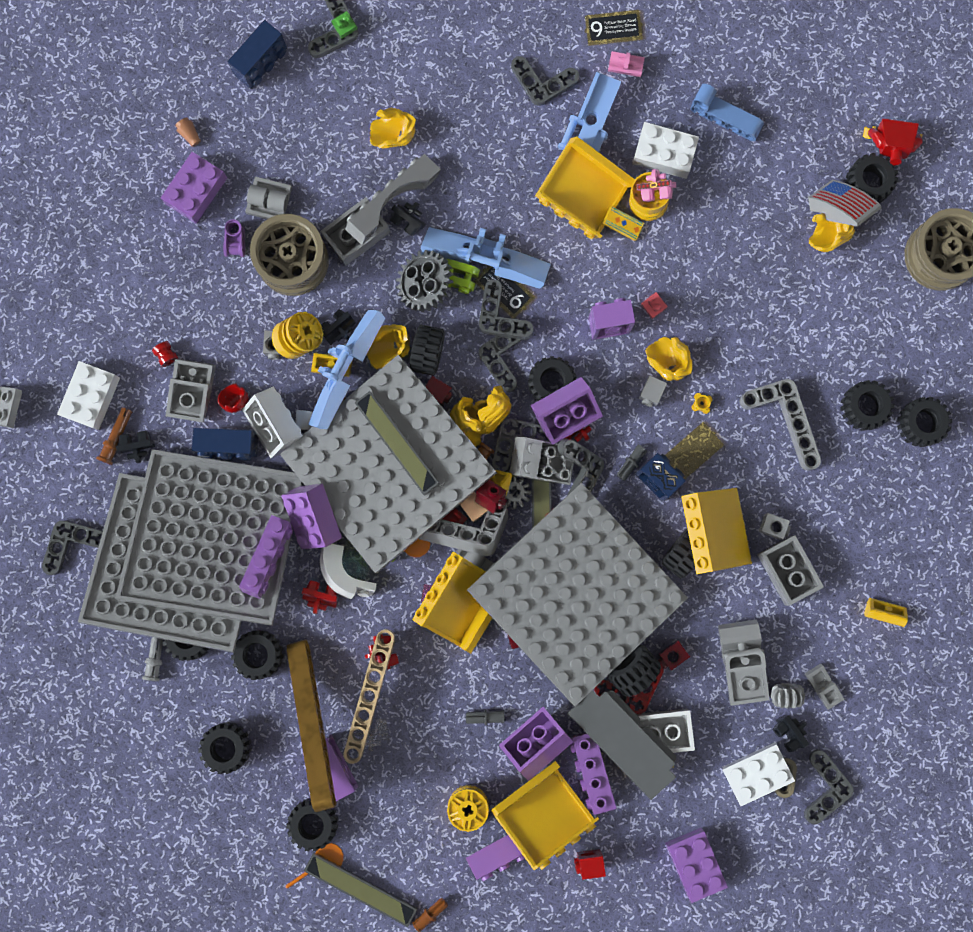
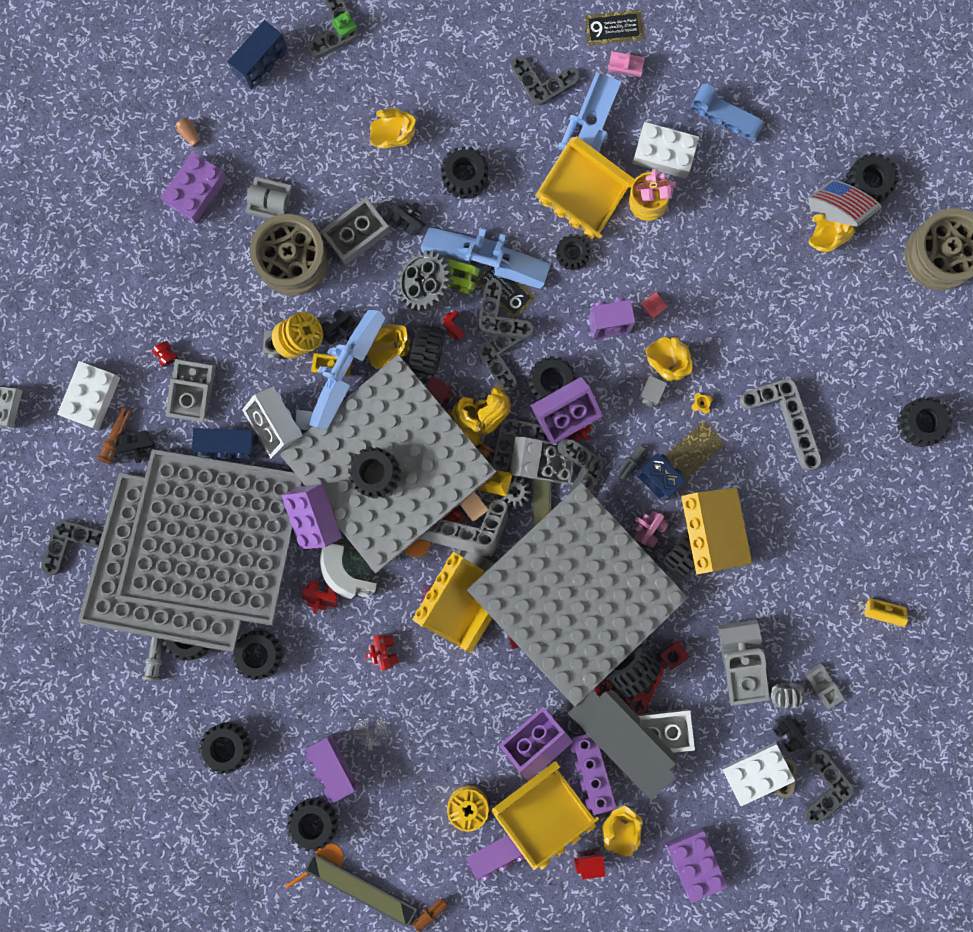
(233, 398): red hair -> none
(234, 243): medium lavender piece -> none
(266, 556): medium lavender brick -> none
(311, 726): pearl gold beam -> none
(359, 466): none -> black tyre
(363, 703): tan beam -> none
(397, 443): olive tile -> none
(418, 176): light grey arch -> none
(452, 330): none -> red bracket
(464, 157): none -> black tyre
(485, 717): dark grey axle -> none
(491, 496): dark red brick -> none
(572, 241): none -> black tyre
(622, 837): none -> yellow hair
(623, 223): yellow tile -> none
(647, 526): none -> bright pink hips
(766, 526): light grey brick -> none
(790, 570): light grey brick -> none
(882, 401): black tyre -> none
(895, 139): red torso -> none

